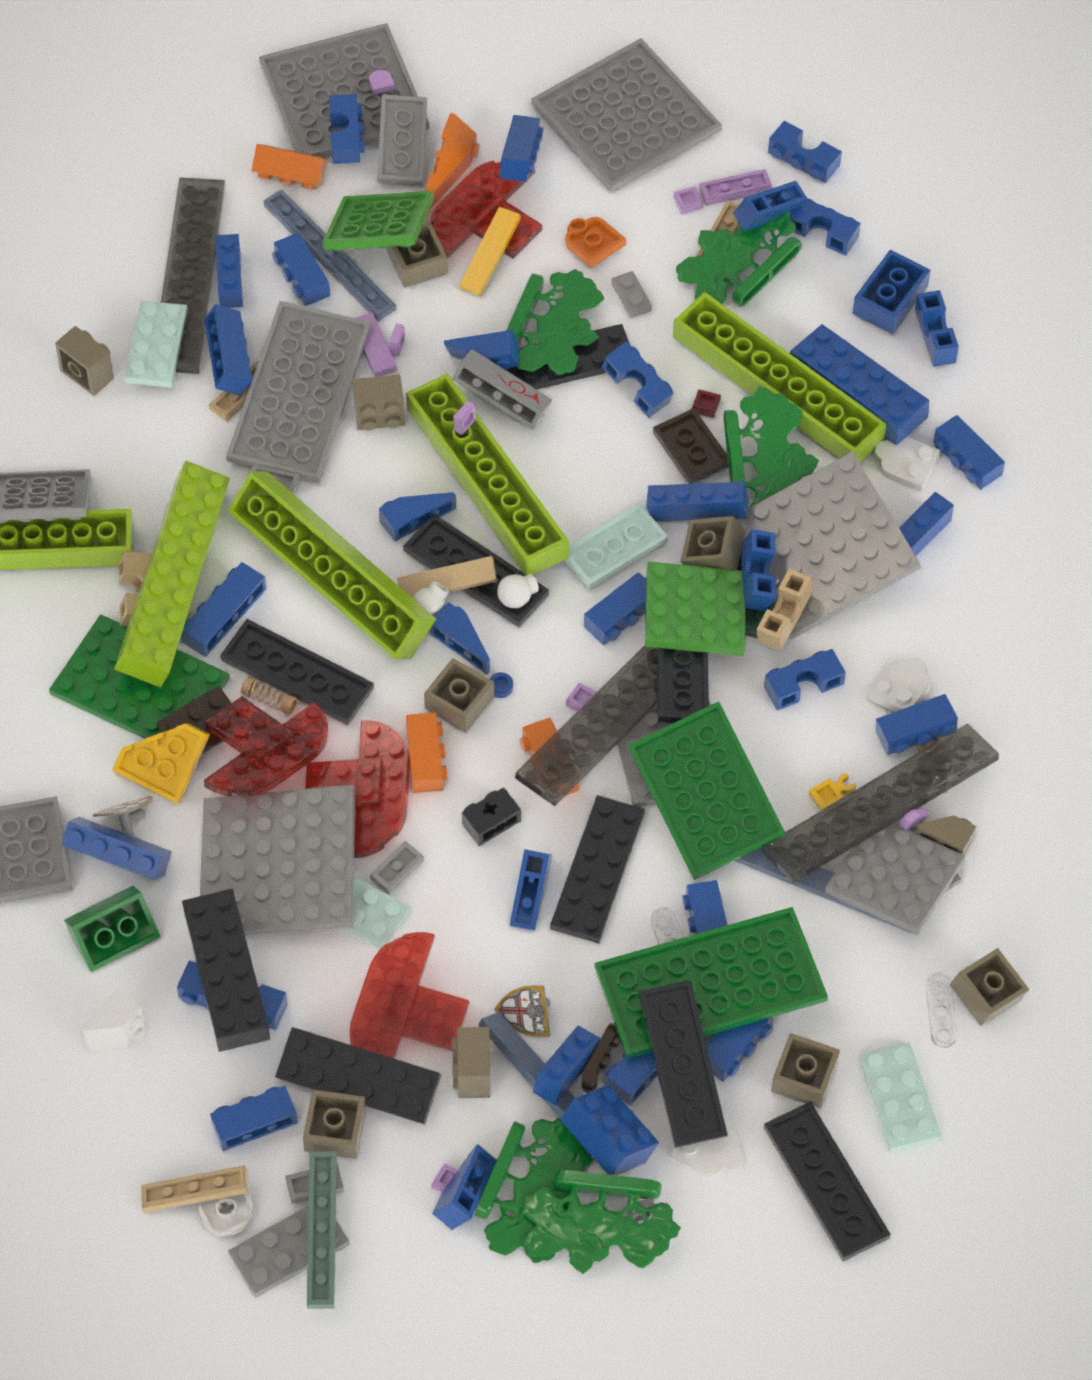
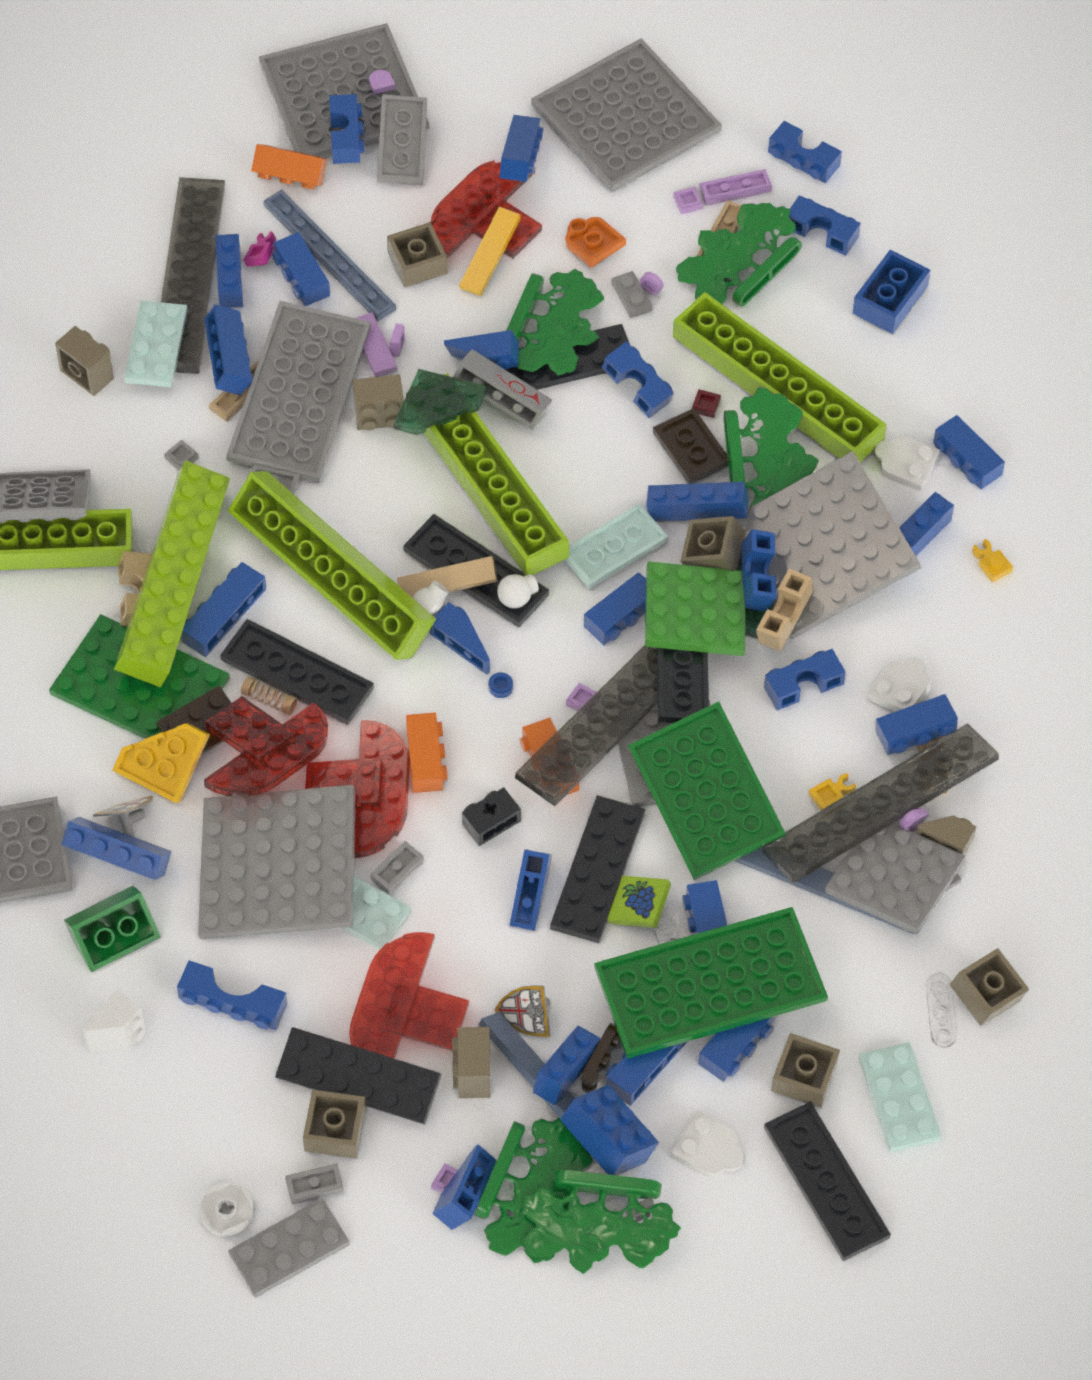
(180, 453): none -> light grey tile
(194, 1189): tan tile -> none
(226, 970): black brick -> none
(253, 1117): blue brick -> none
(260, 253): none -> dark pink plate
(321, 1230): sand green plate -> none
(378, 220): bright green plate -> none
(411, 512): blue slope -> none
(438, 401): none -> clear green plate
(455, 156): orange wedge -> none
(459, 695): dark tan brick -> none
(464, 417): lavender tile -> none
(639, 901): none -> lime tile
(651, 283): none -> lavender tile
(682, 1064): black plate -> none
(768, 205): blue slope -> none
(864, 382): blue brick -> none
(938, 338): blue arch -> none
(992, 563): none -> yellow plate

